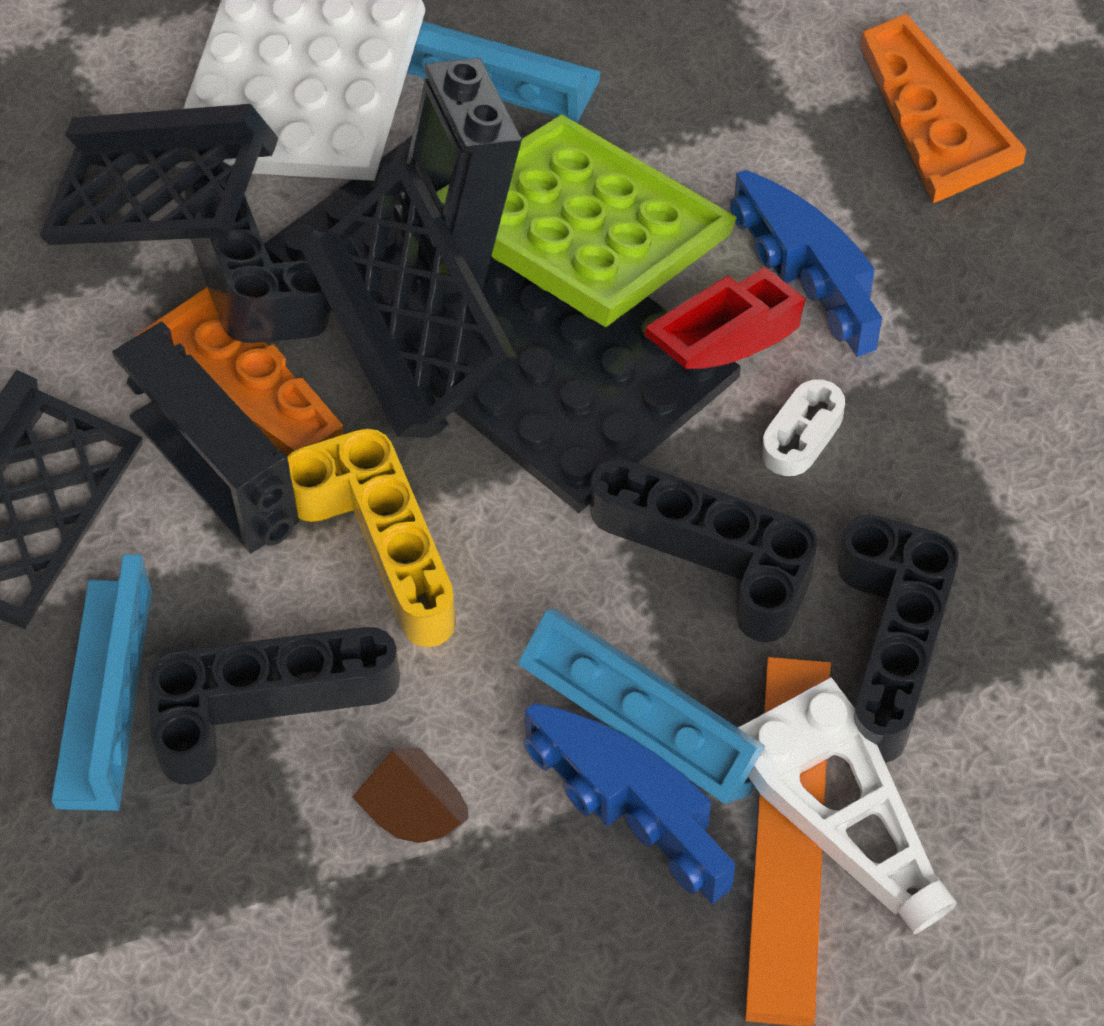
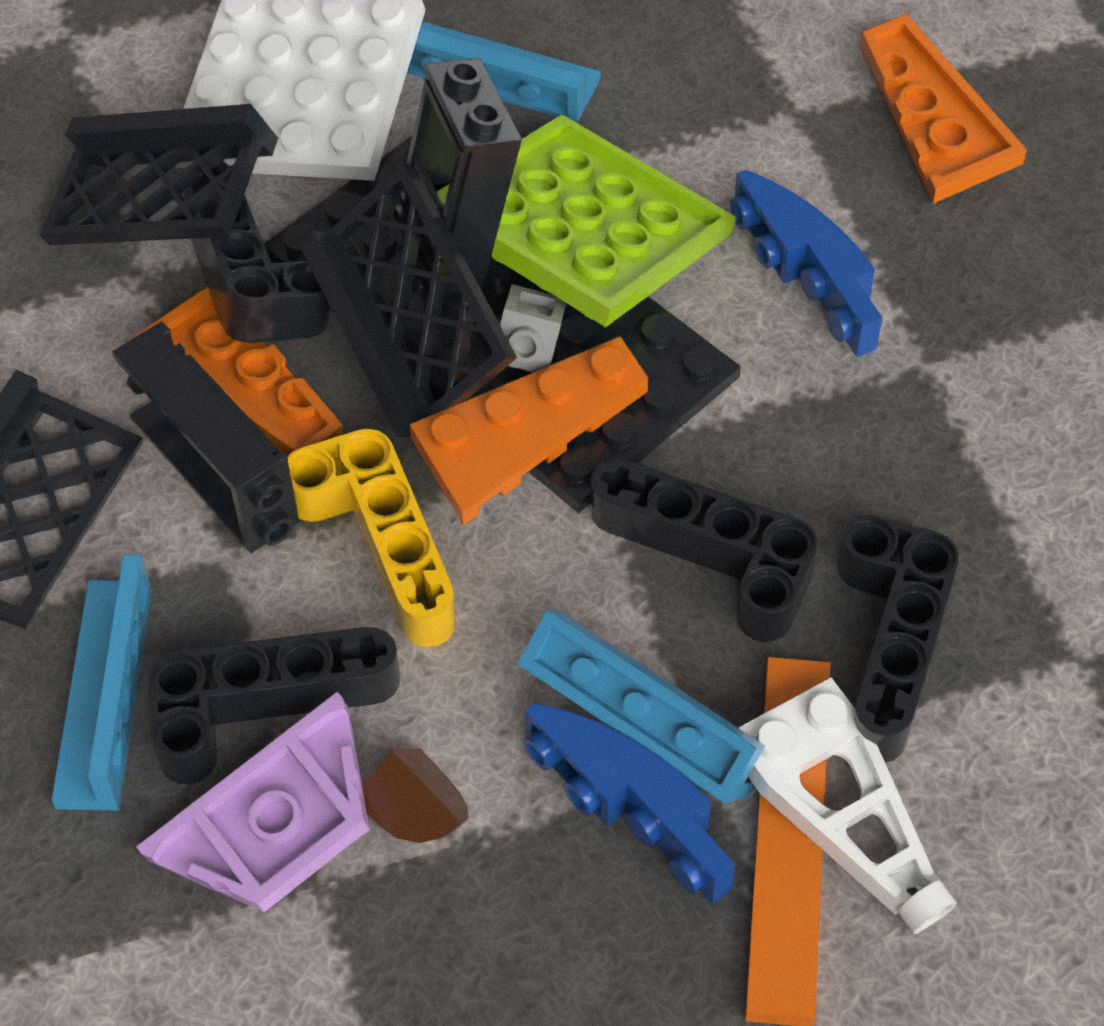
(272, 815): none -> lavender wing
(506, 432): none -> orange wing
(532, 326): none -> light grey bracket
(729, 321): red slope -> none
(793, 420): white beam -> none

